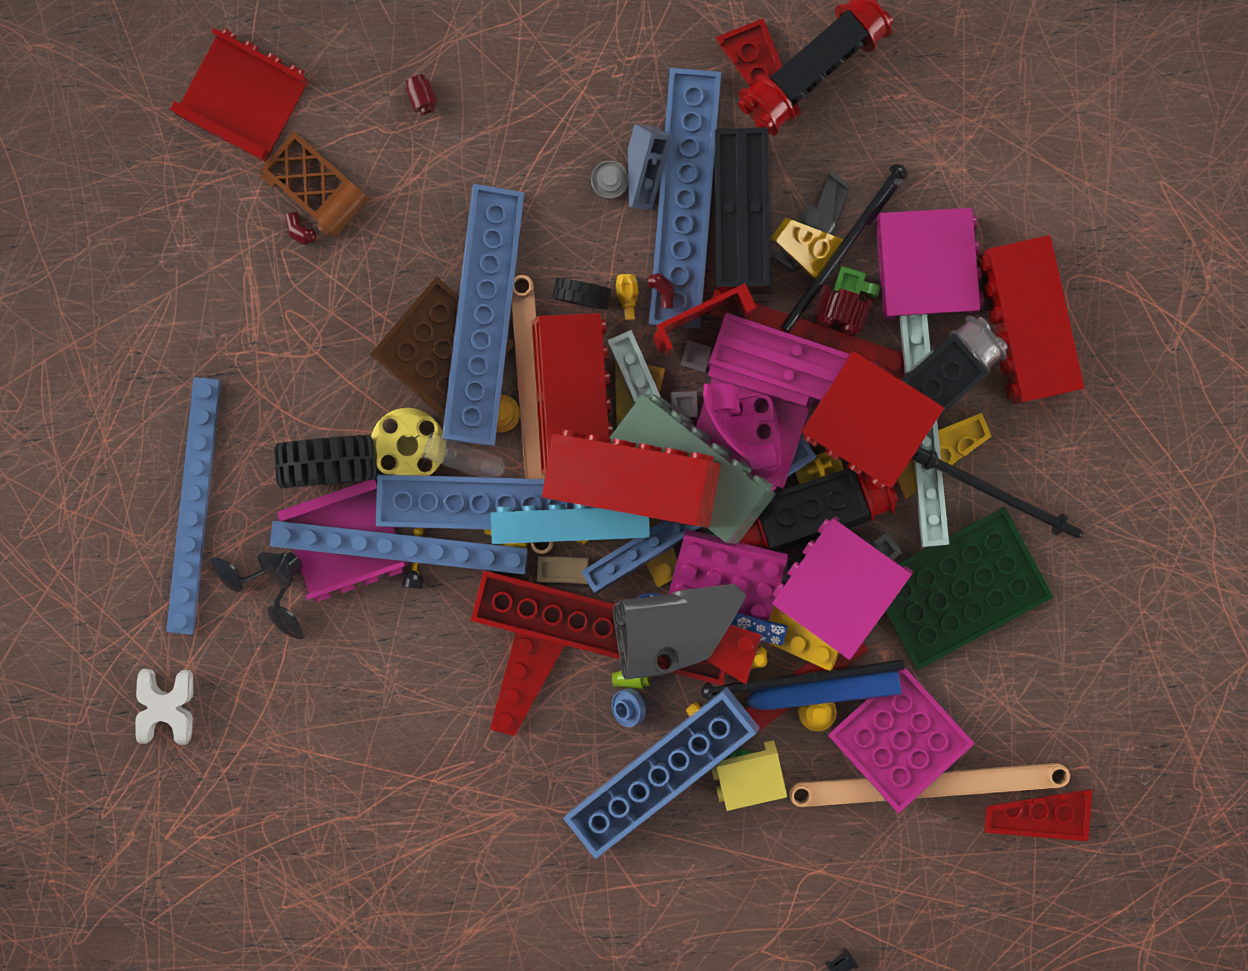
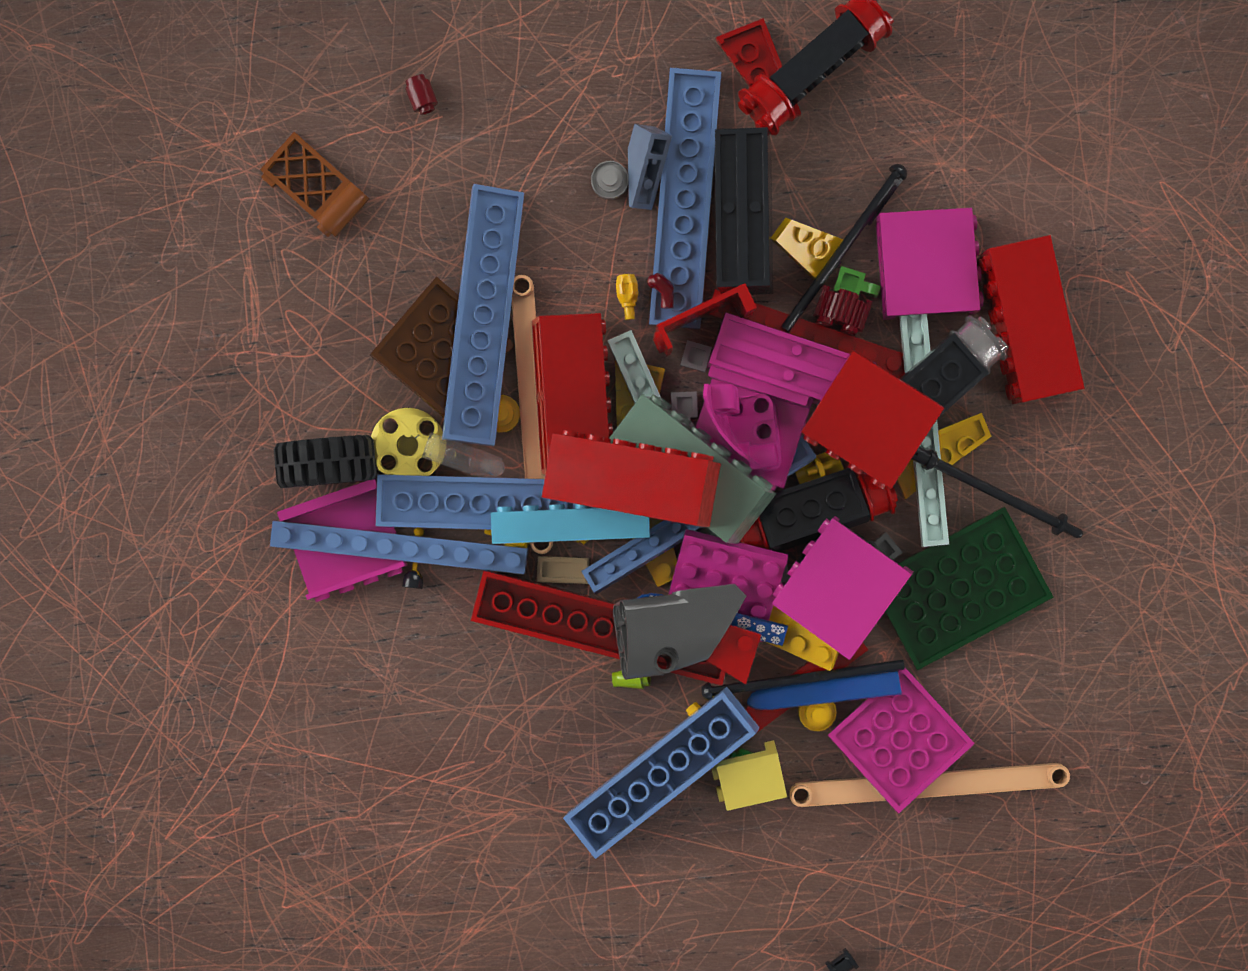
(164, 706): white piece -> none
(193, 505): medium blue plate -> none
(242, 95): red panel -> none
(281, 569): black plant -> none
(298, 232): dark red arm -> none
(523, 678): red wing -> none
(581, 293): black tyre -> none
(628, 707): medium blue plate -> none
(760, 658): yellow piece -> none
(824, 216): dark grey plate -> none
(1048, 816): red wing -> none

